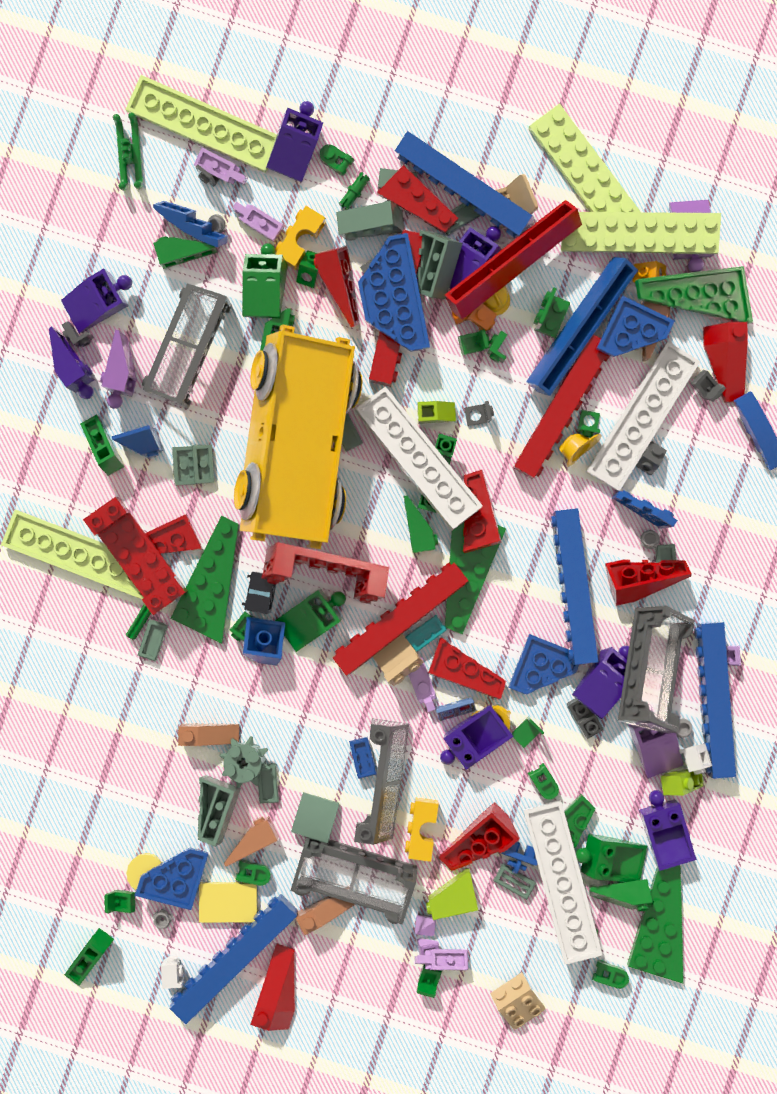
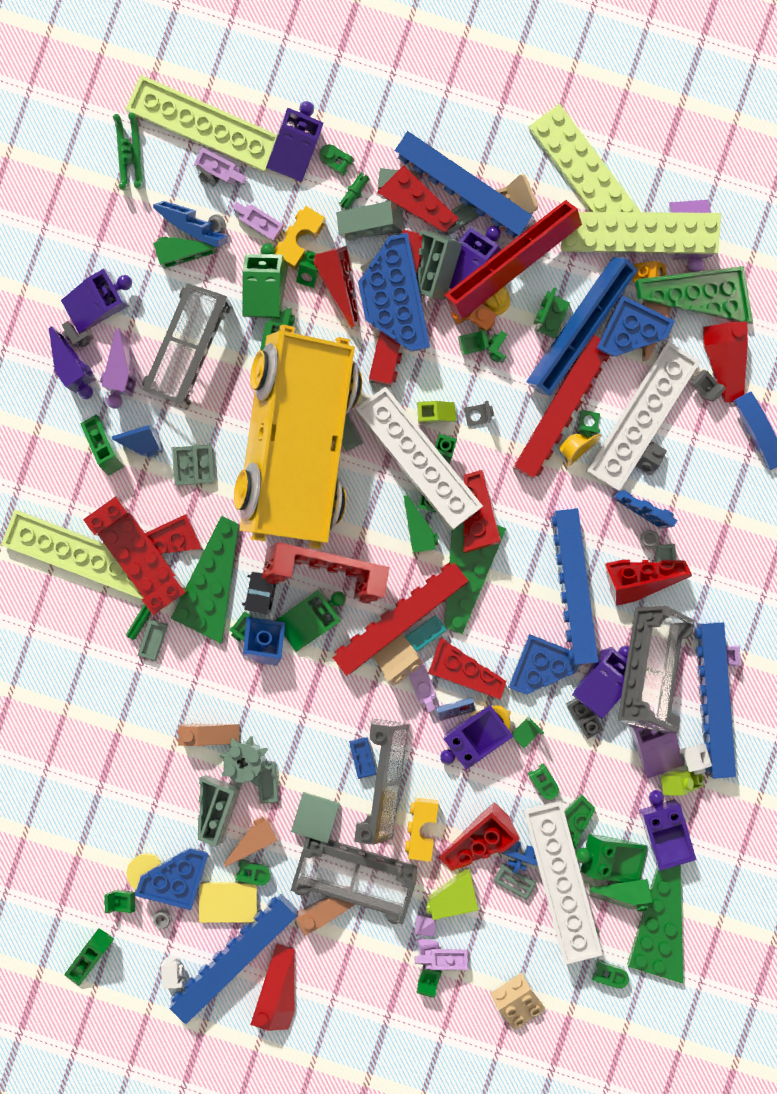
(685, 728): light grey plate -> none

